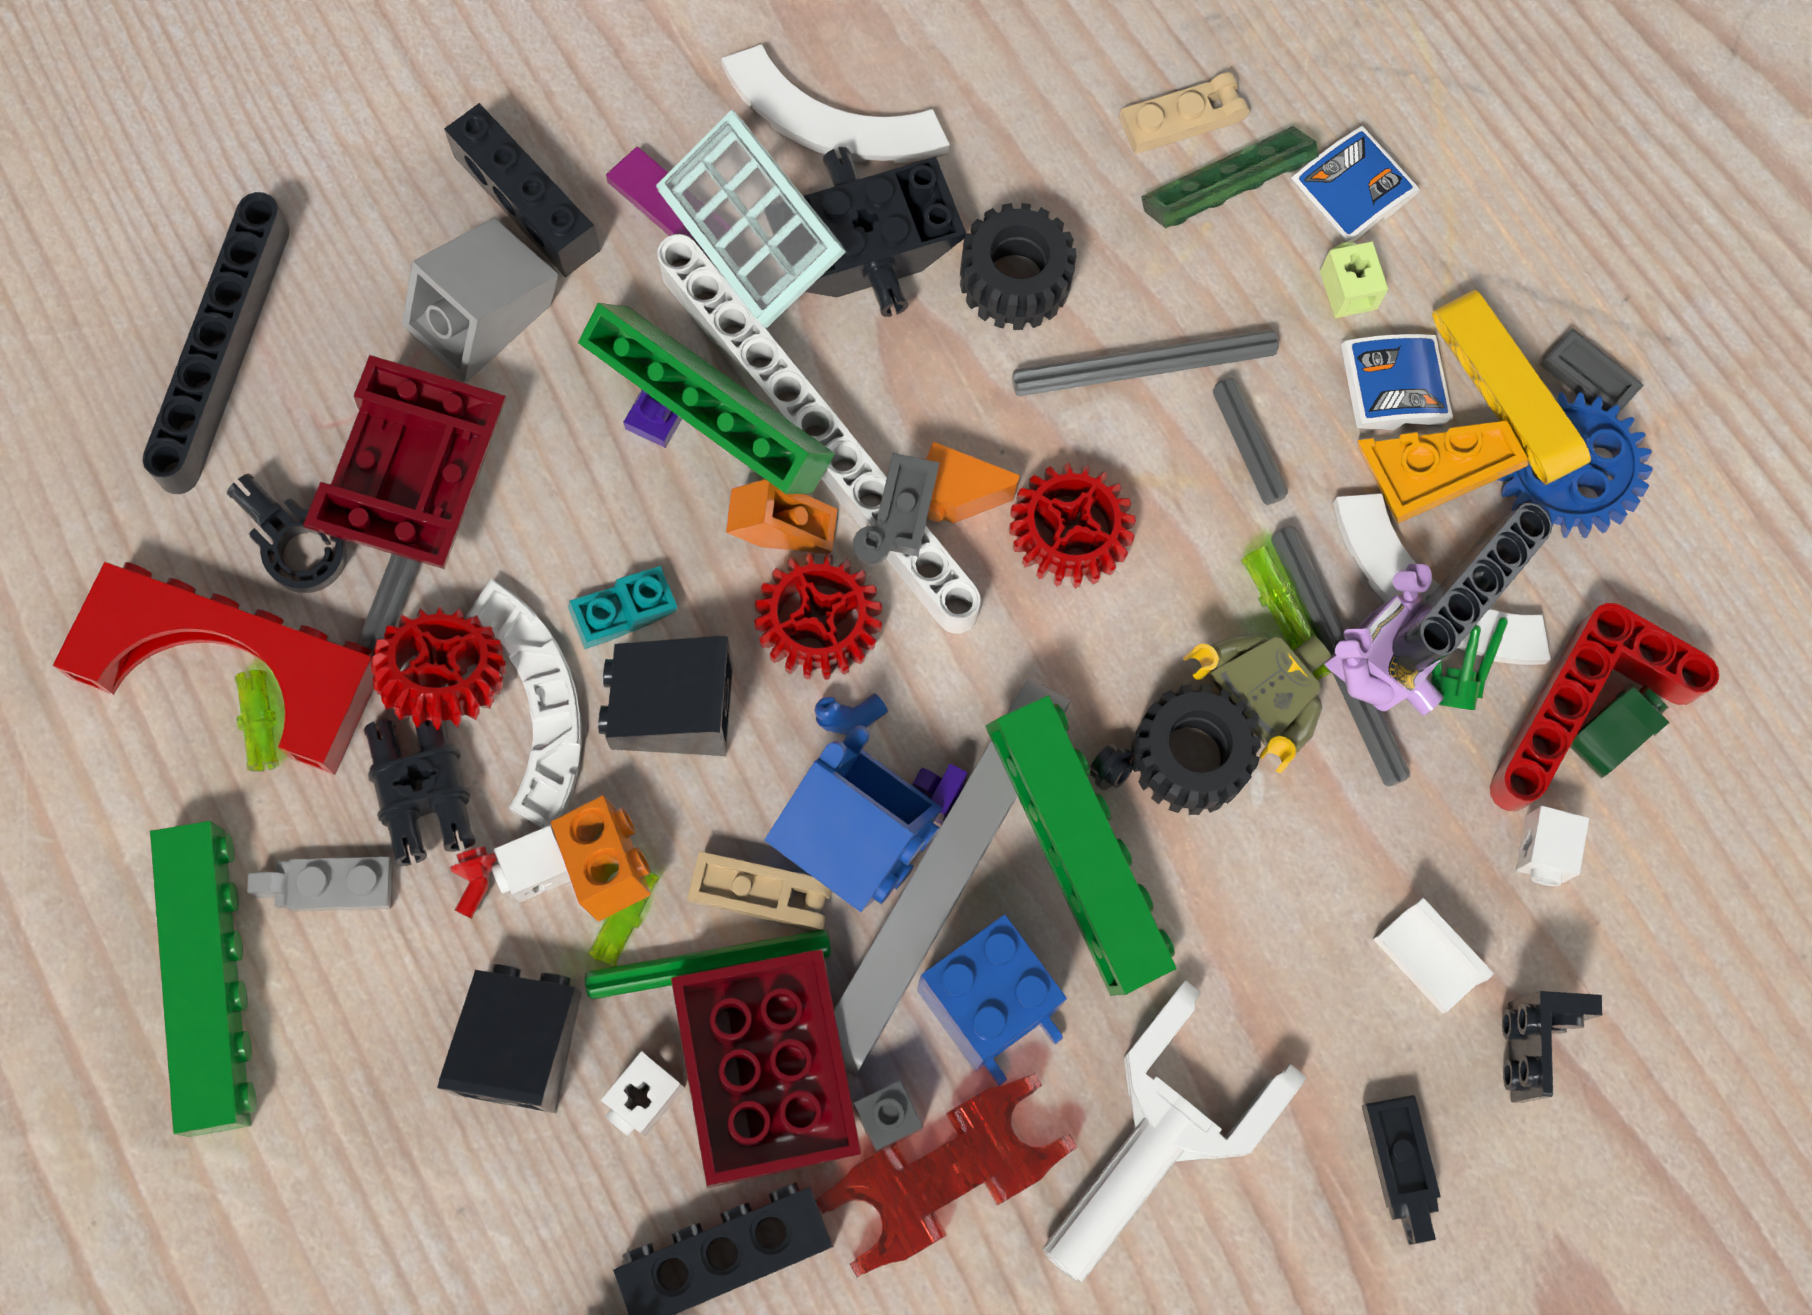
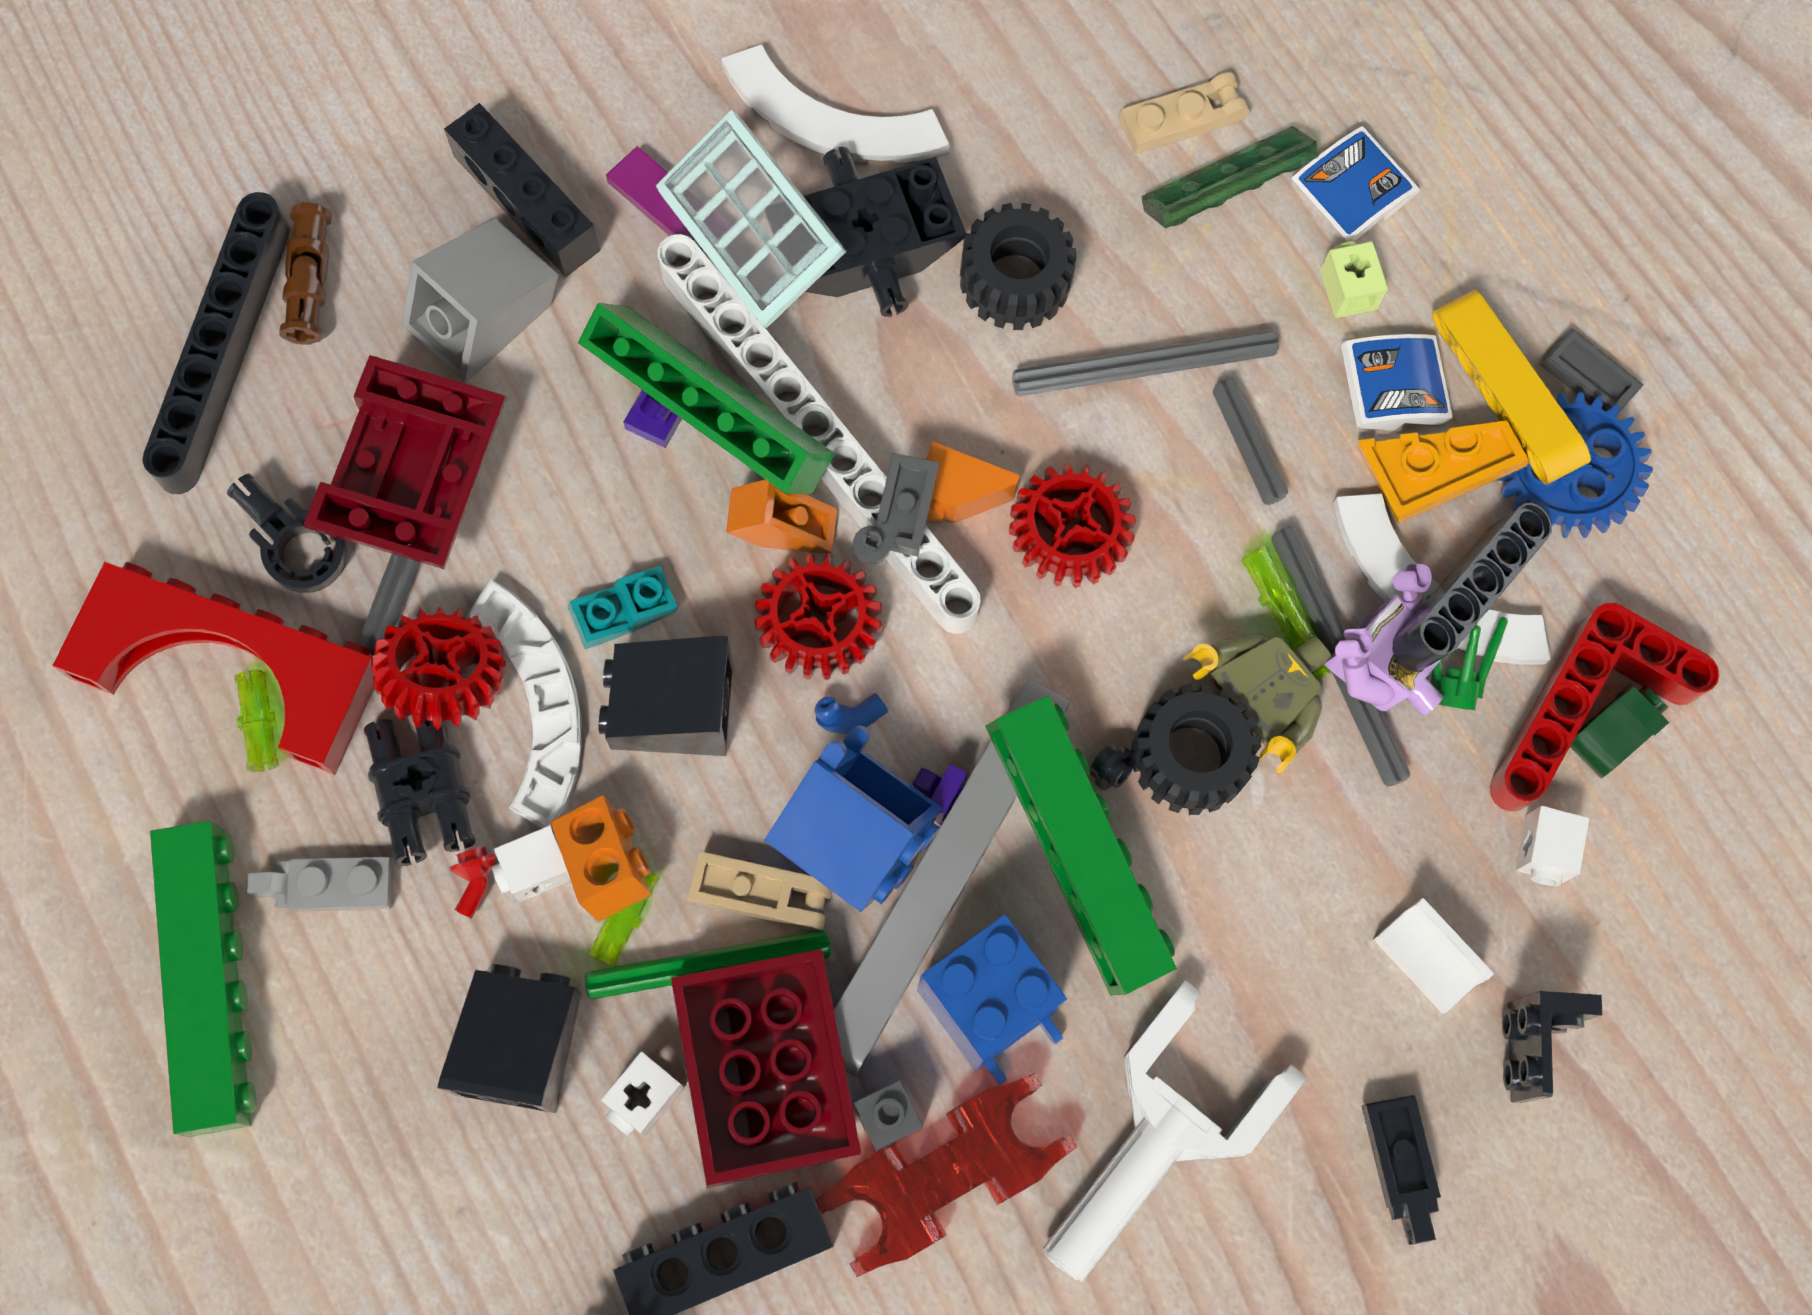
(305, 273): none -> reddish brown piece

